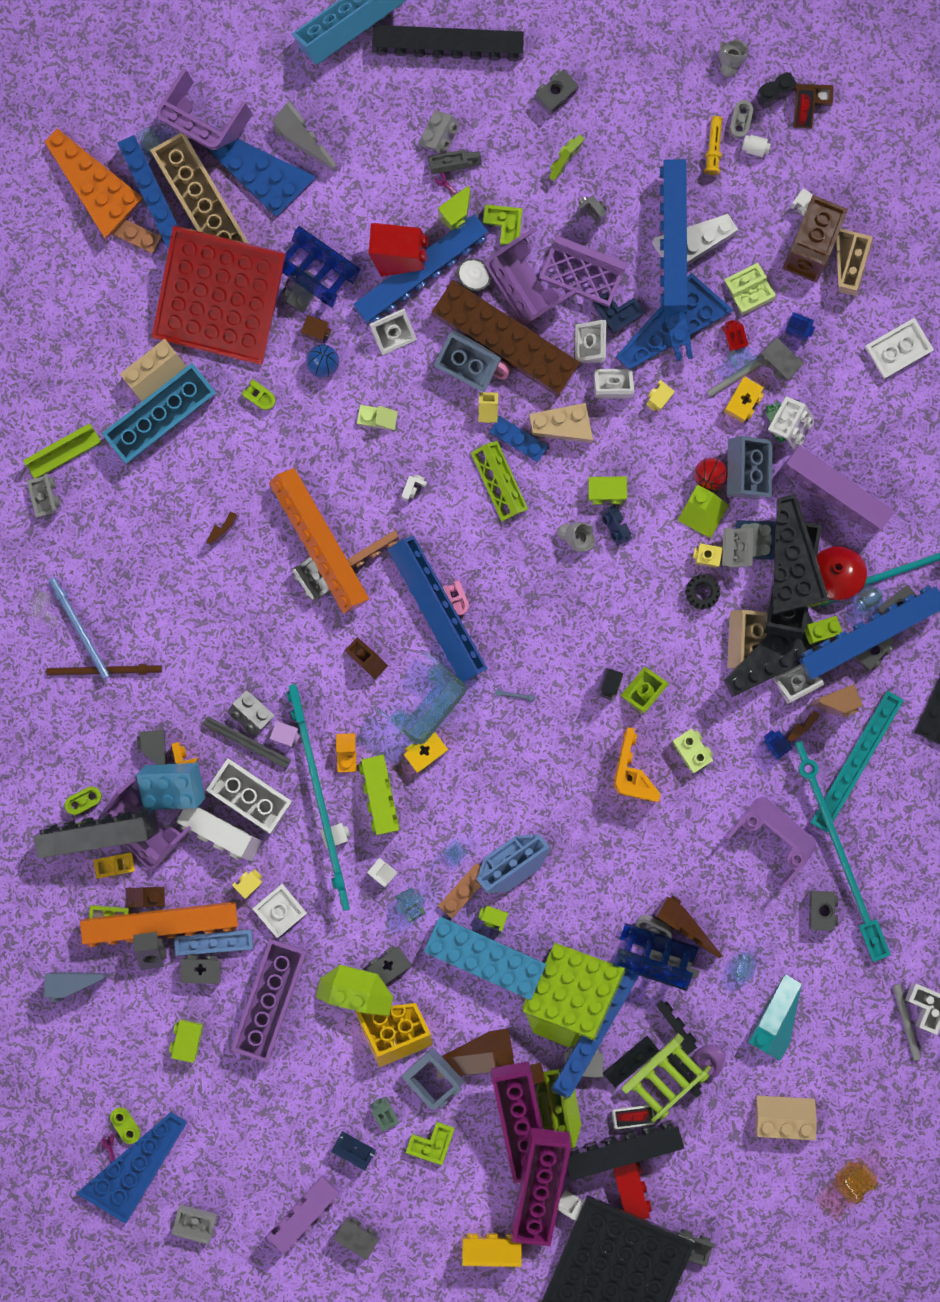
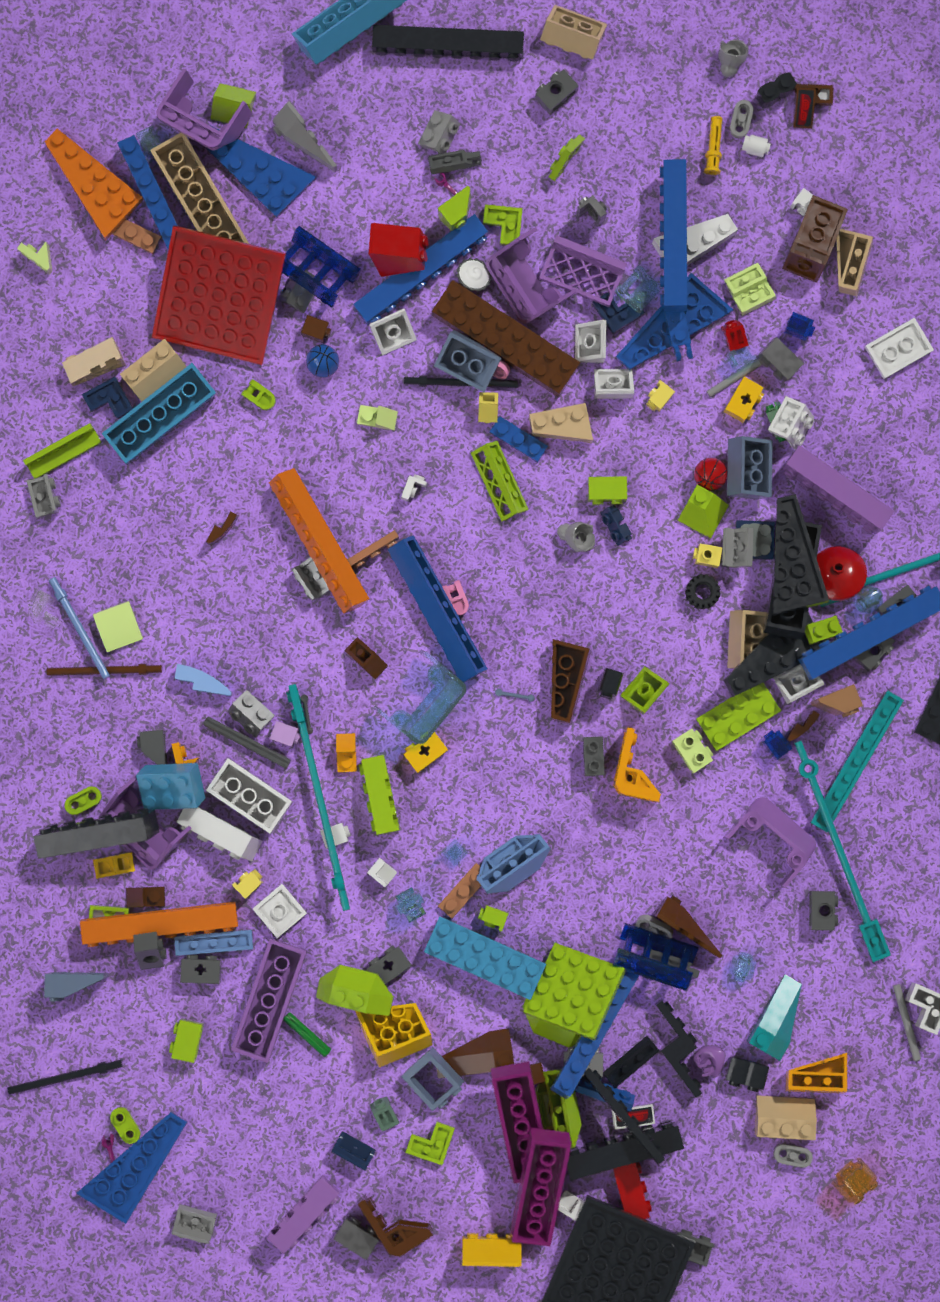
(41, 258): none -> yellowish green slope
(93, 362): none -> tan wedge
(101, 1068): none -> black bar
(108, 393): none -> dark blue plate
(117, 626): none -> yellowish green slope
(201, 681): none -> light blue slope
(227, 100): none -> lime slope
(304, 698): none -> dark grey hinge
(307, 1034): none -> green axle
(410, 1232): none -> reddish brown bracket
(423, 381): none -> black bar
(568, 674): none -> reddish brown wedge
(573, 32): none -> tan slope
(587, 1089): none -> blue plate
(593, 756): none -> dark grey brick
(631, 1123): none -> black plate
(642, 294): none -> clear light blue plate
(662, 1061): lime fence -> none
(738, 715): none -> lime plate
(746, 1073): none -> black brick
(792, 1155): none -> light grey plate
(819, 1077): none -> light orange wedge

